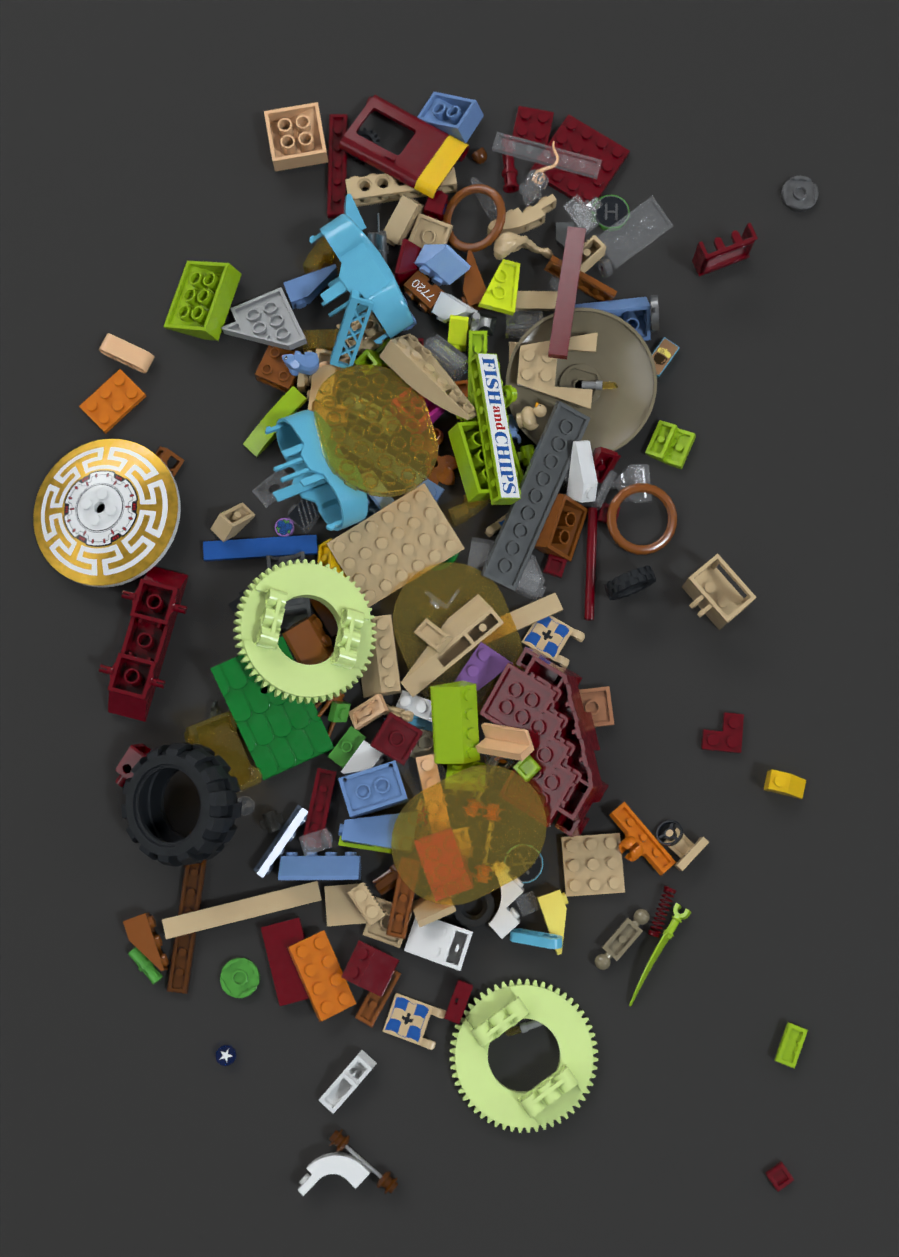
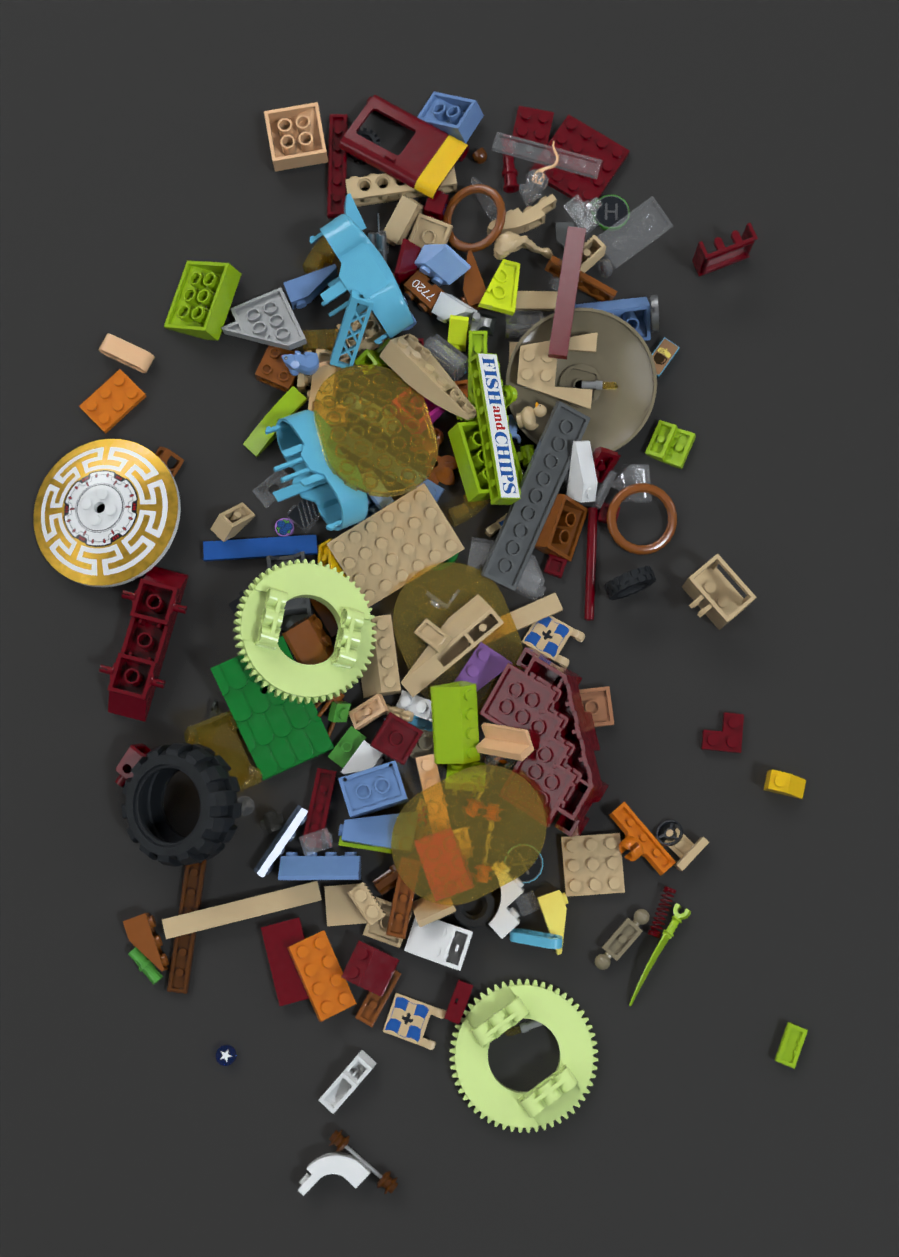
(240, 977): bright green tile -> none
(527, 768): lime tile -> none
(779, 1176): dark red tile -> none
(799, 193): flat silver tile -> none

